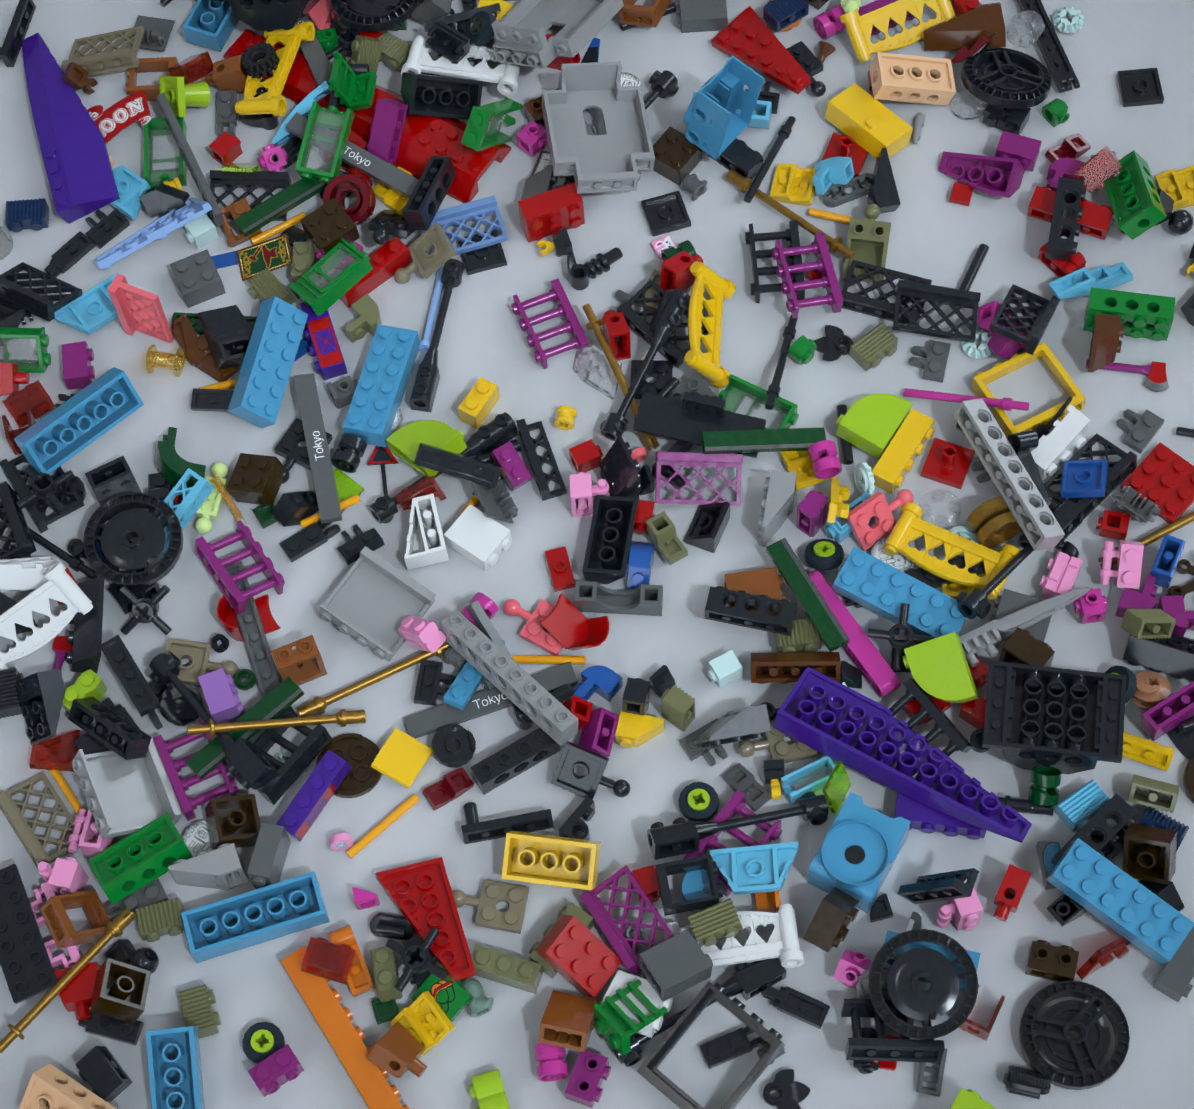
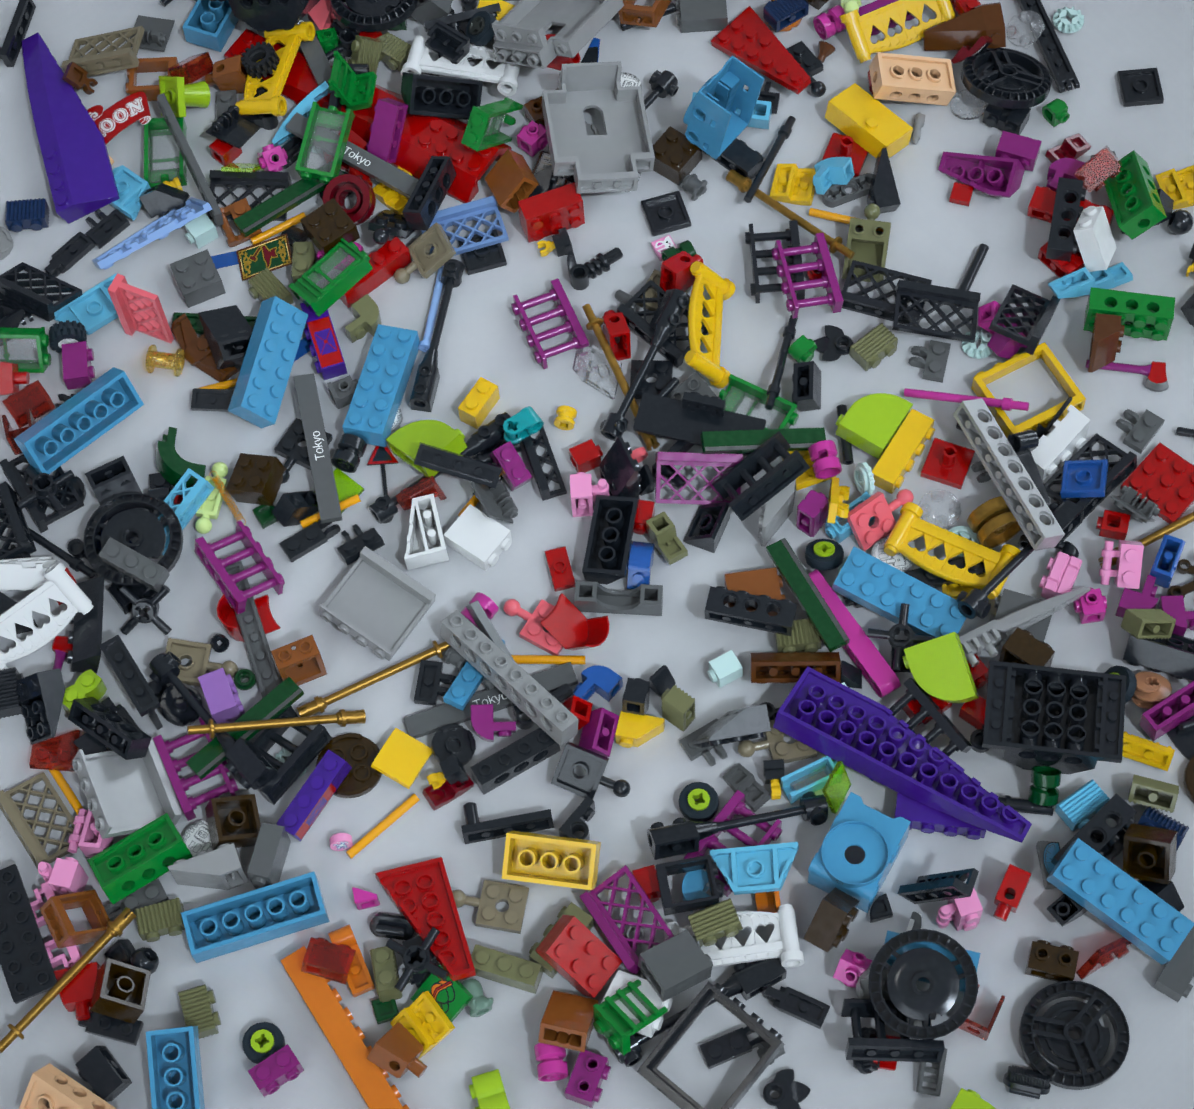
(66, 333): none -> black wheel
(134, 564): none -> dark grey brick
(233, 128): none -> black hinge
(421, 634): bright pink brick -> none
(452, 771): none -> black piece
(485, 727): none -> magenta brick
(511, 180): none -> dark orange brick
(522, 424): none -> teal piece
(768, 485): none -> black fence
(806, 386): none -> black brick
(1094, 238): none -> white brick

